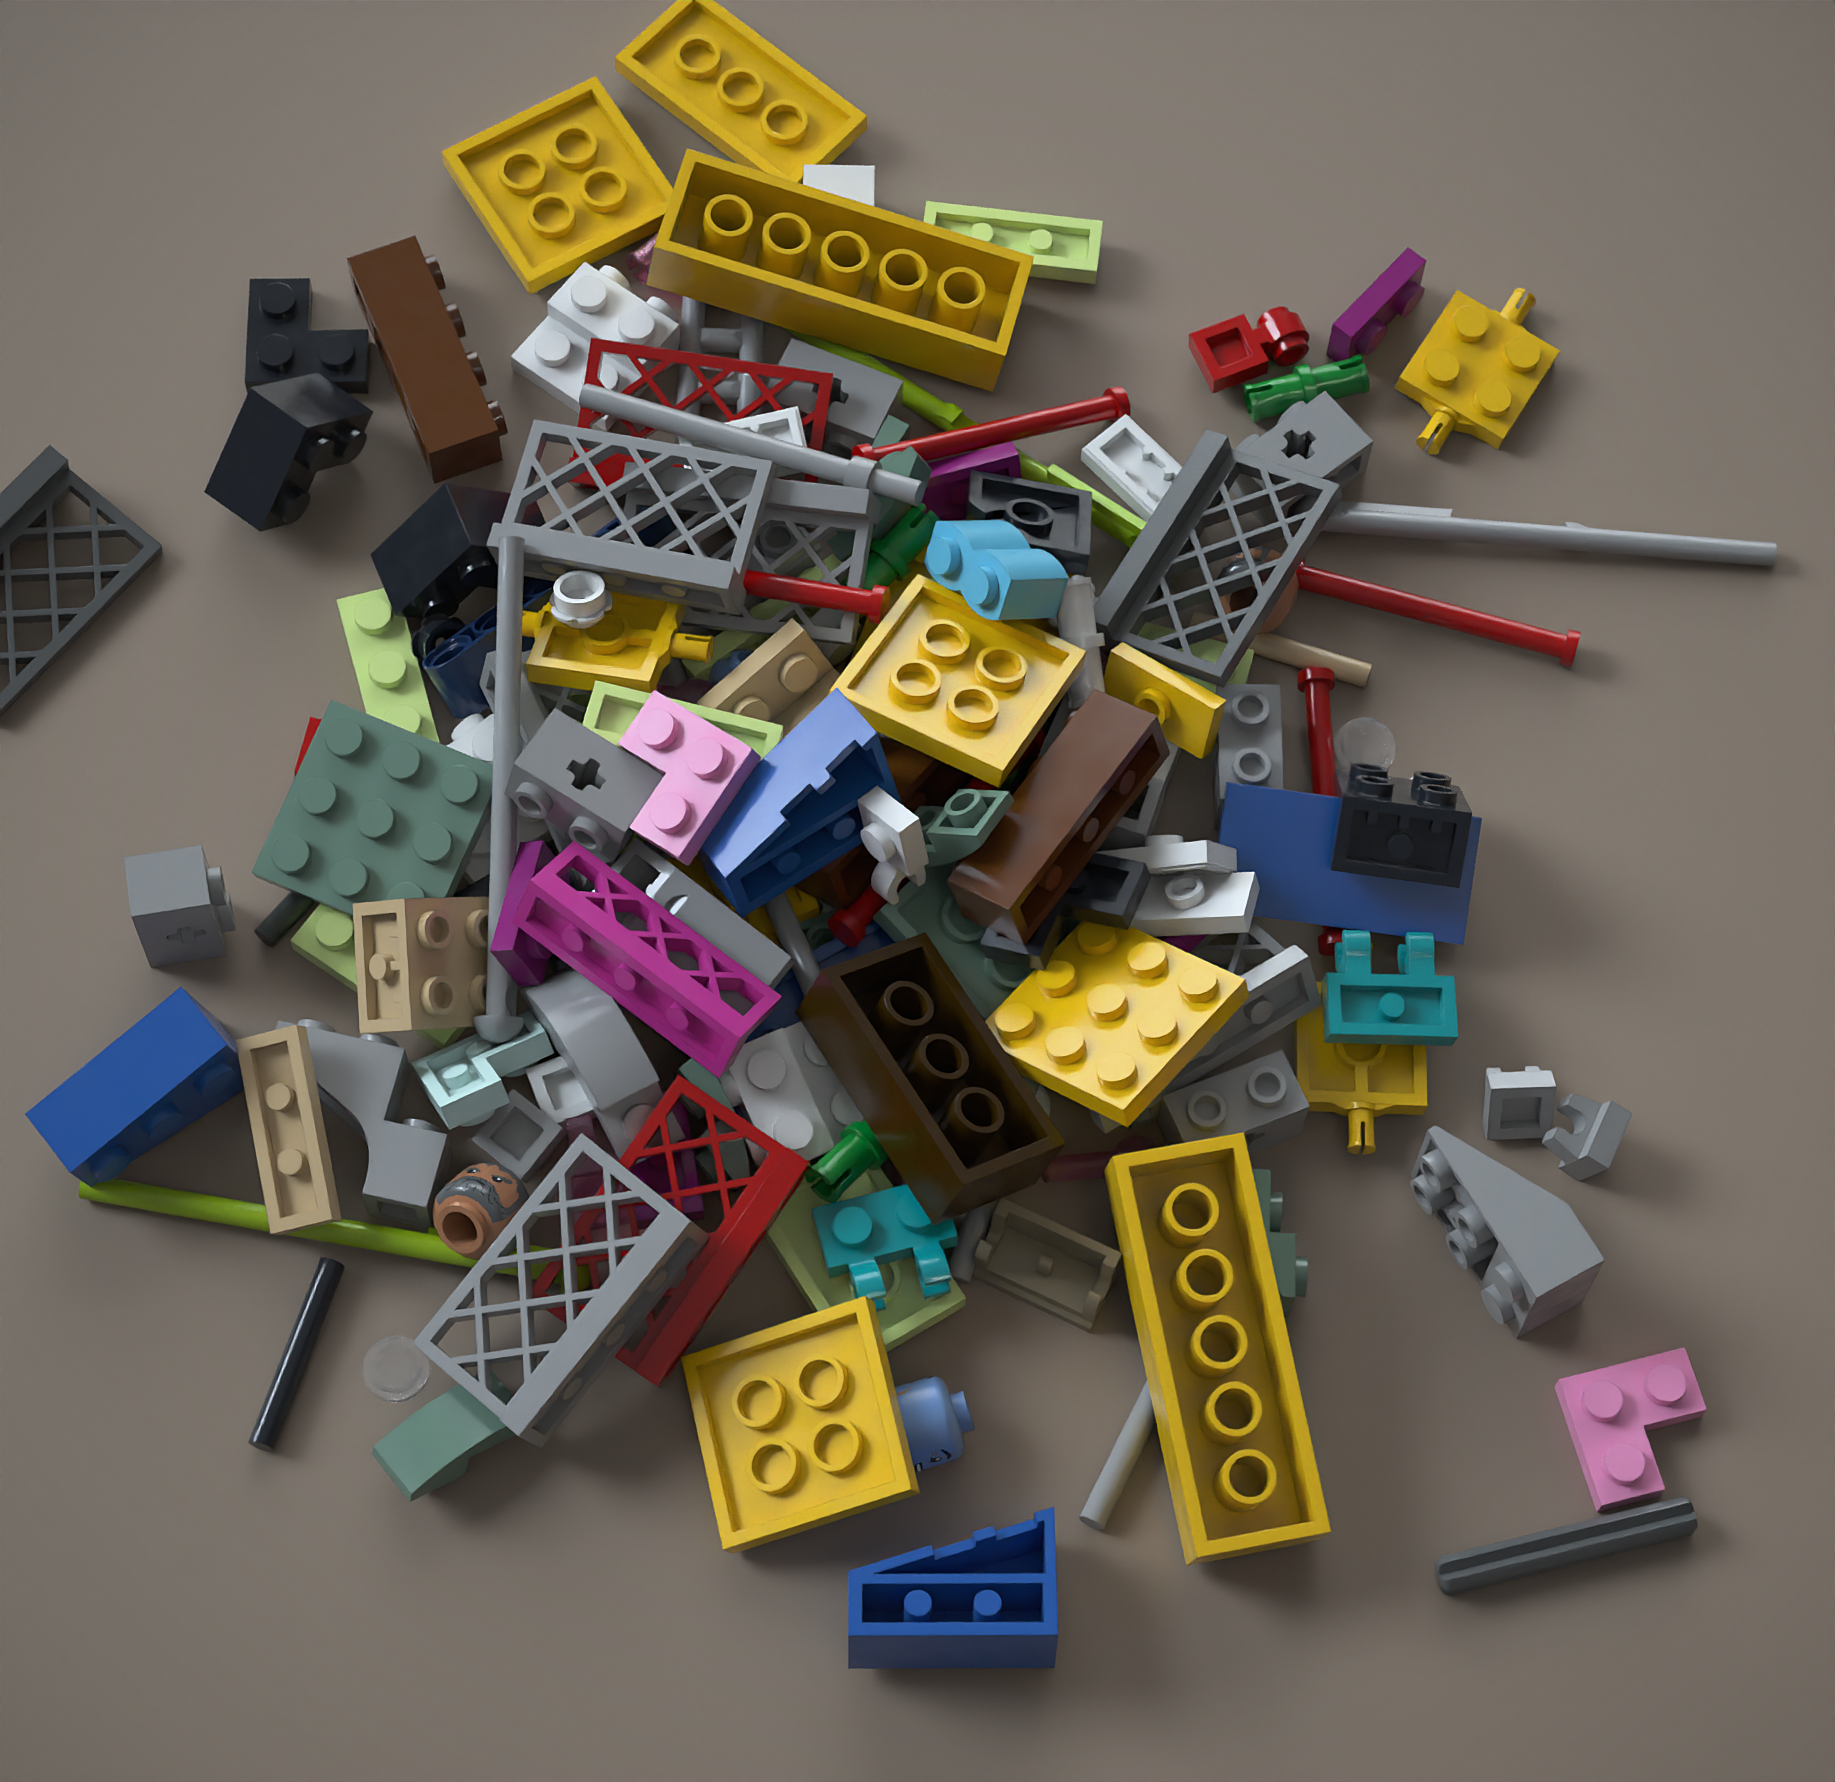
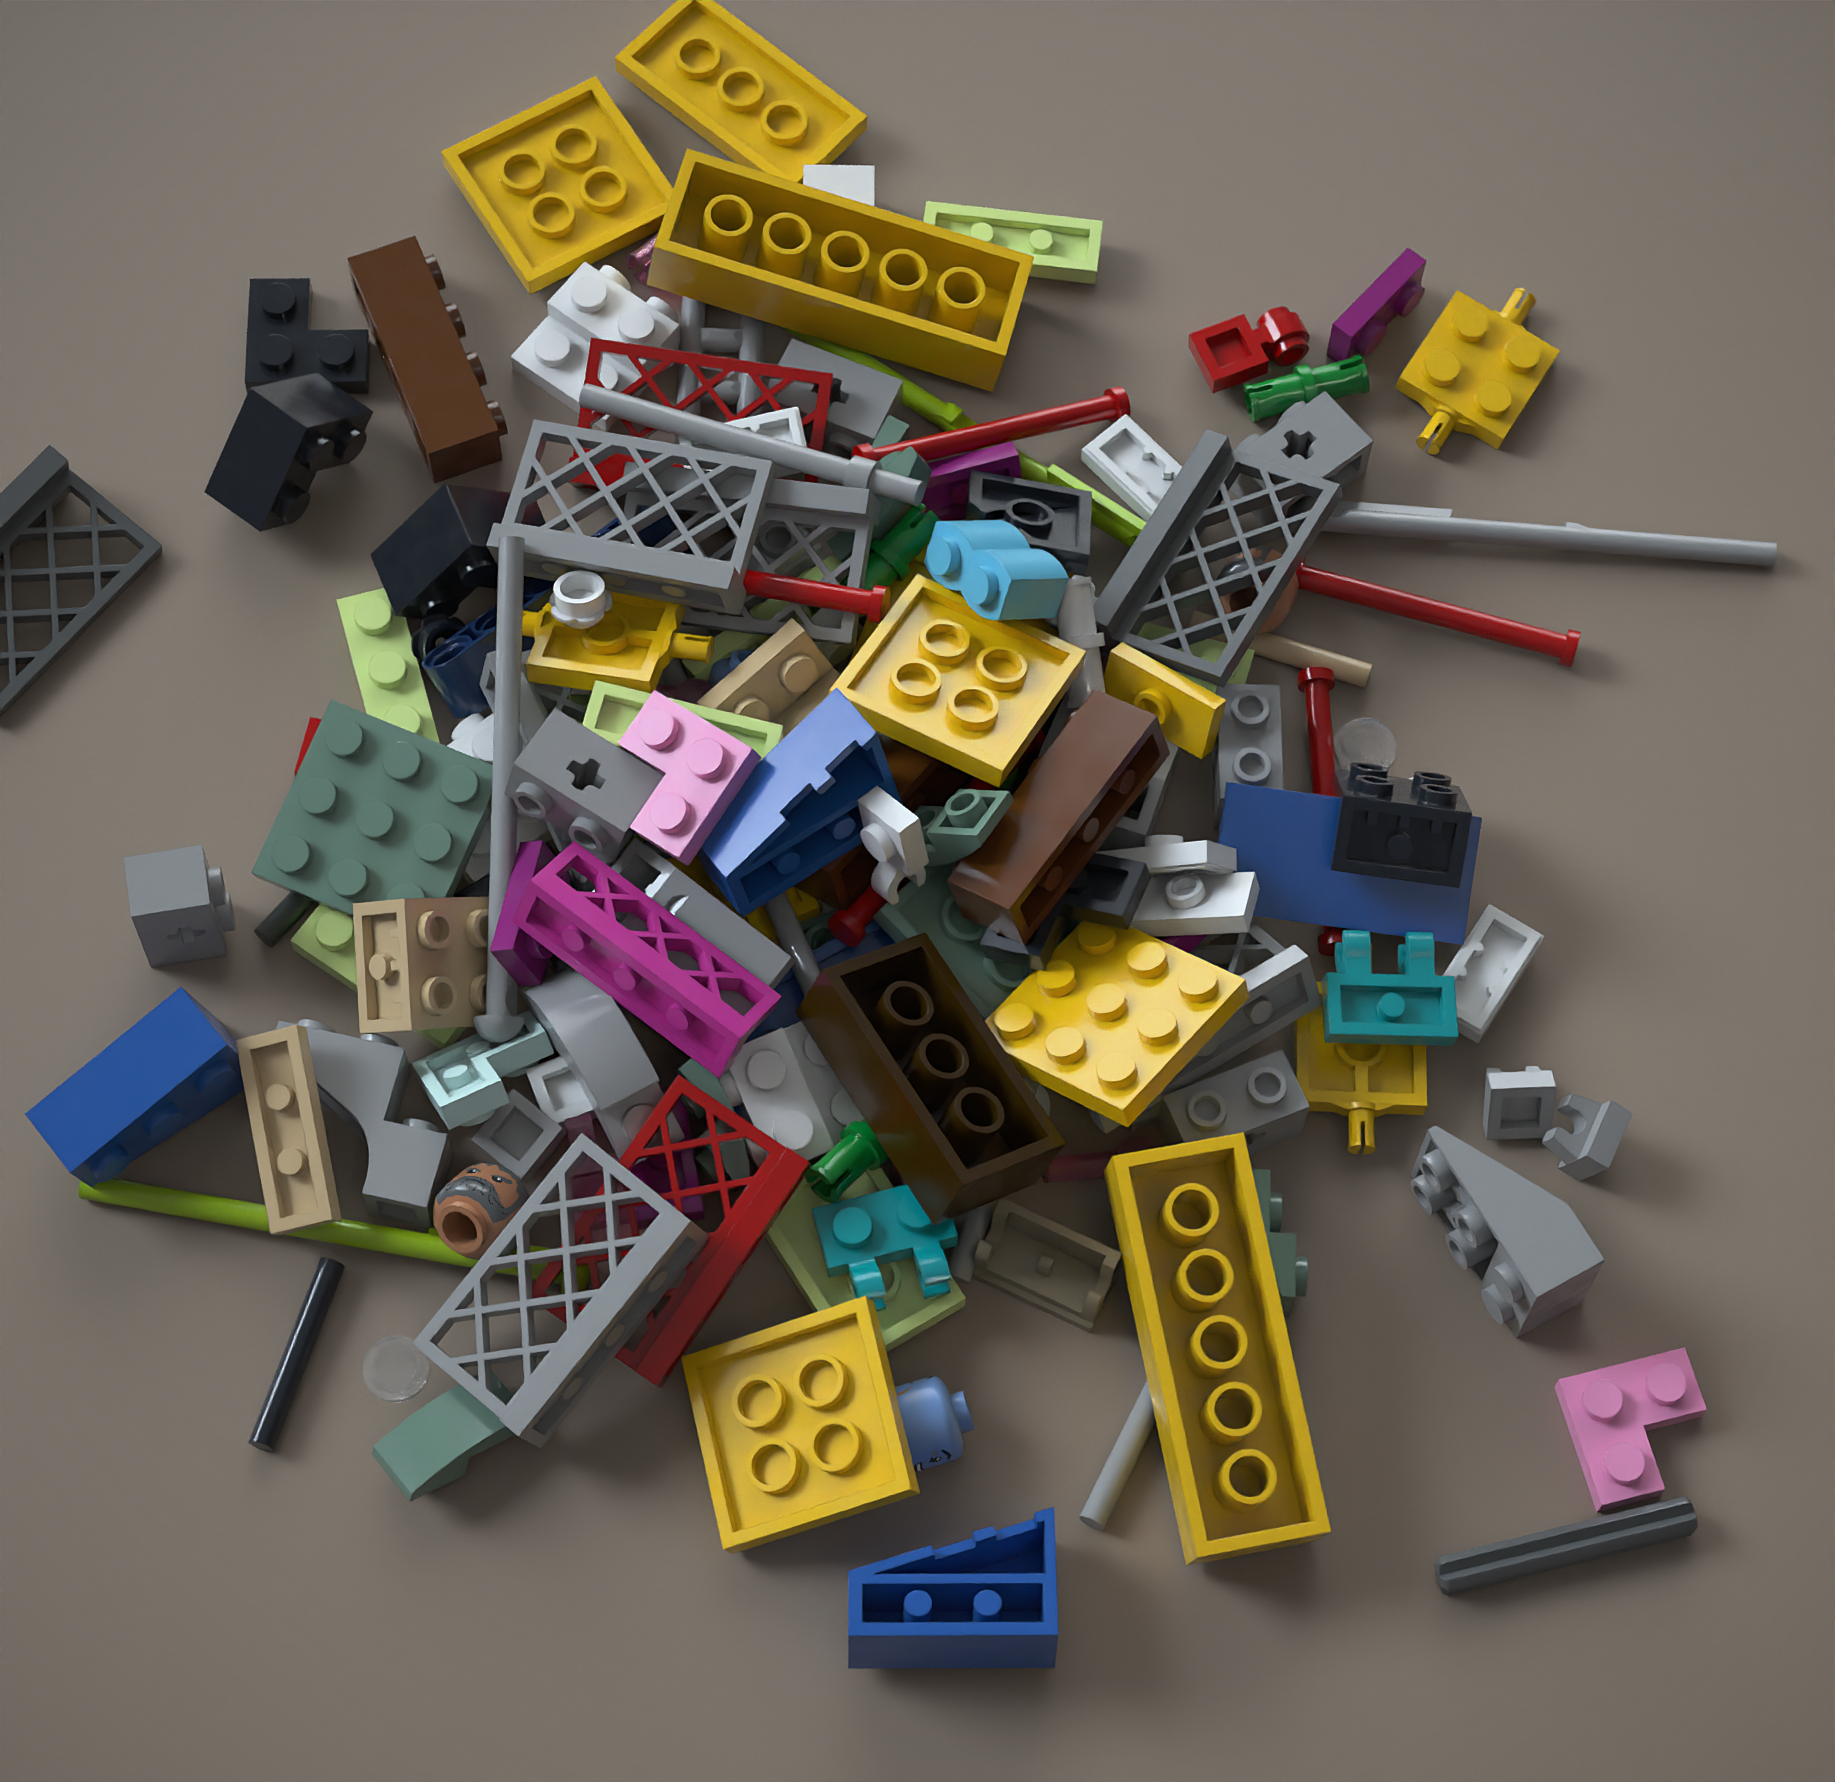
(1490, 968): none -> white plate

